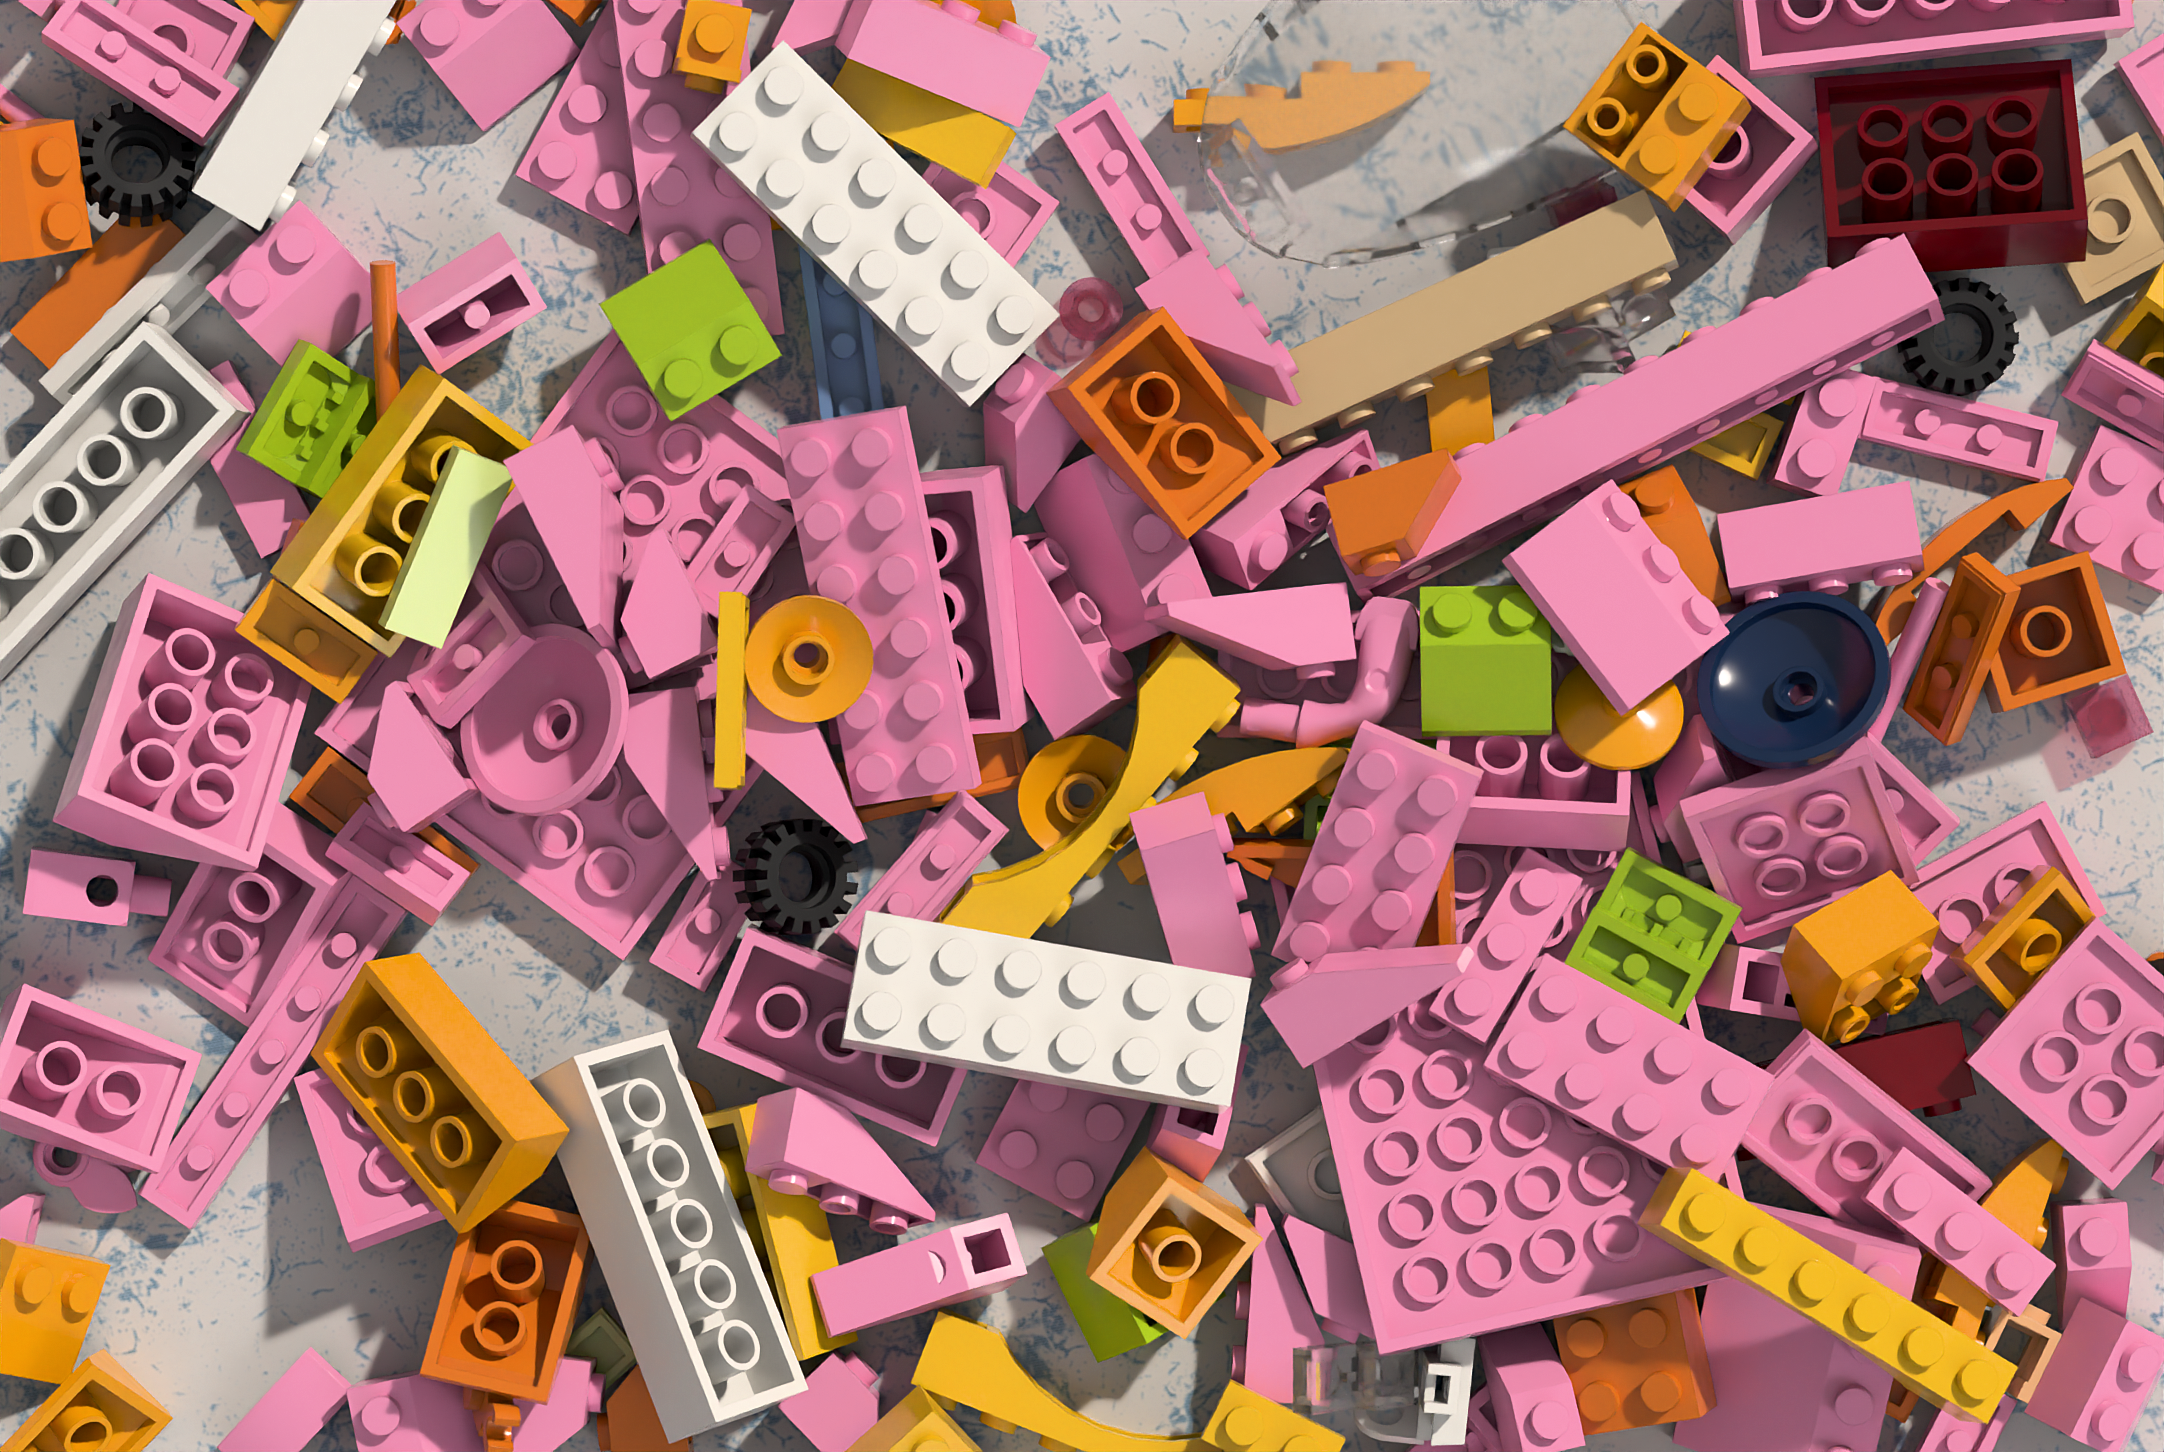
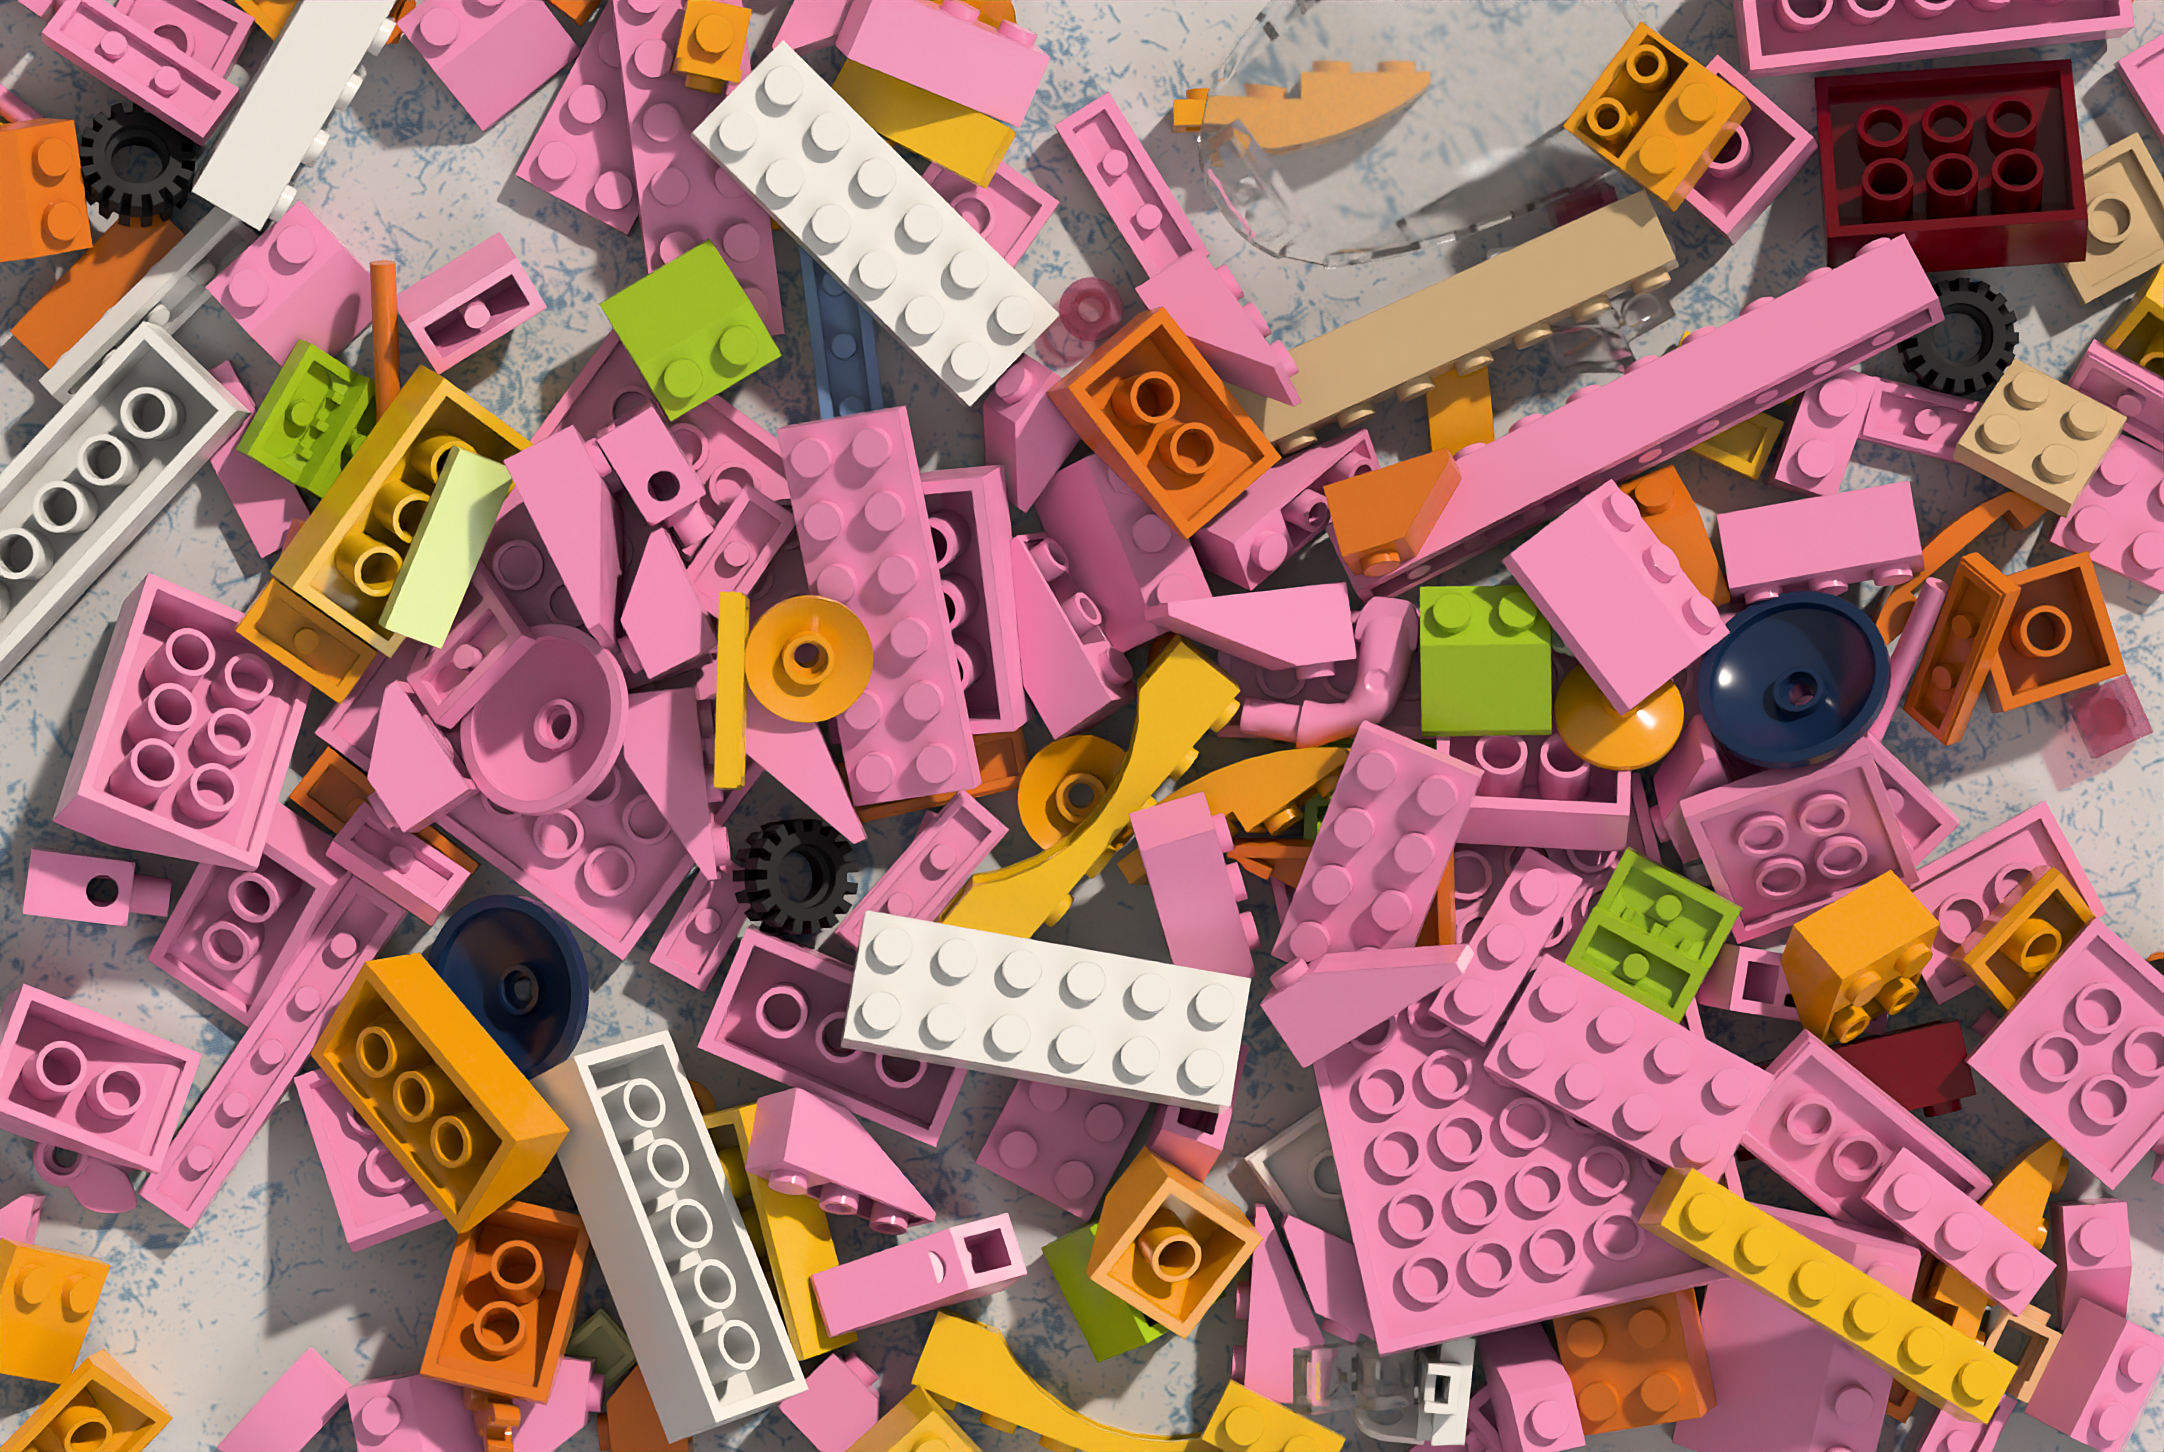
(490, 958): none -> dark blue dish
(643, 445): none -> bright pink torso
(2039, 437): none -> tan plate

